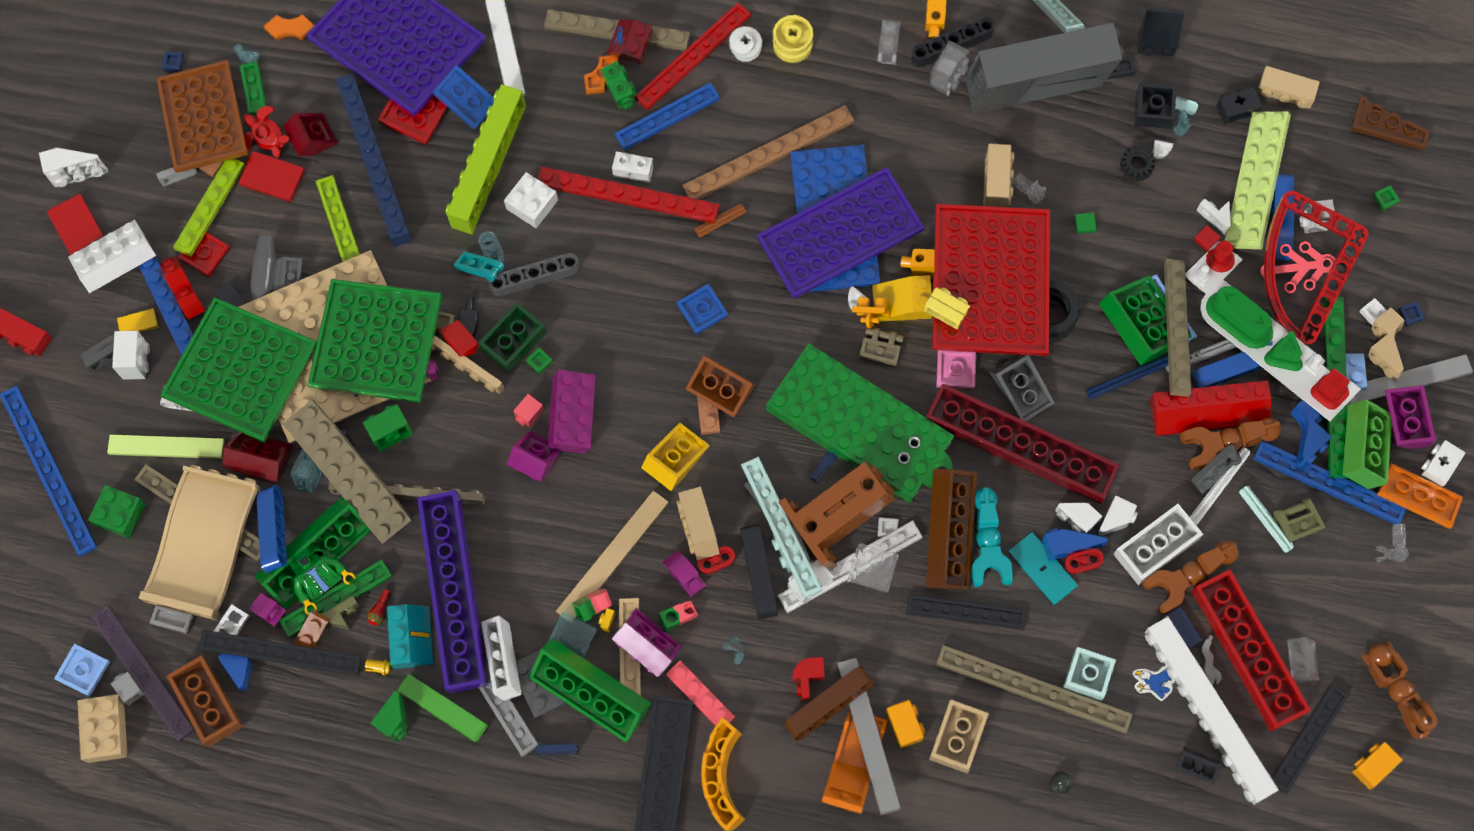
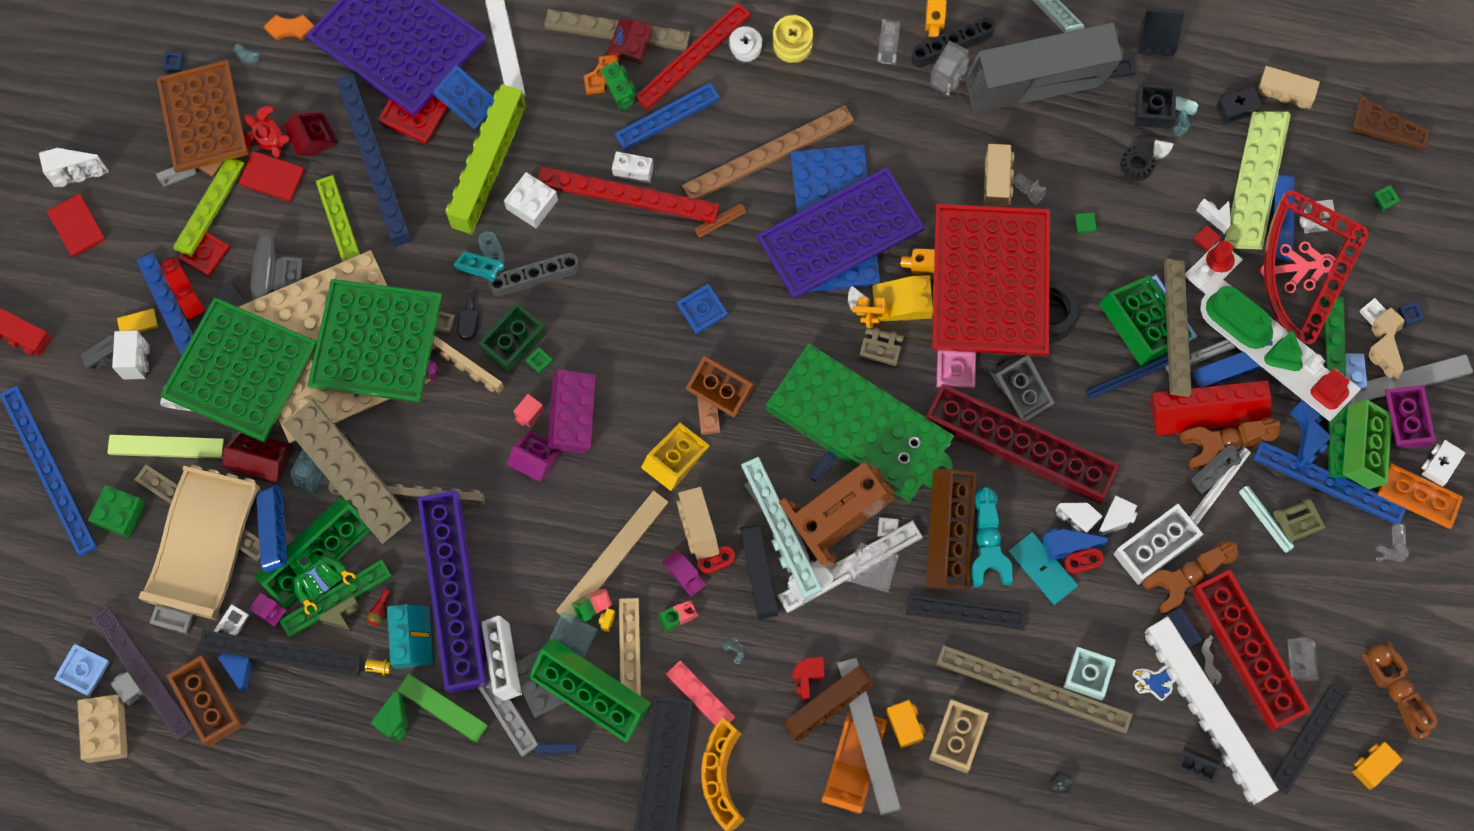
(111, 256): white brick -> none
(253, 87): green tile -> none
(311, 630): plate -> none
(387, 427): green brick -> none
(459, 339): red slope -> none
(646, 642): slope -> none
(947, 307): light yellow brick -> none

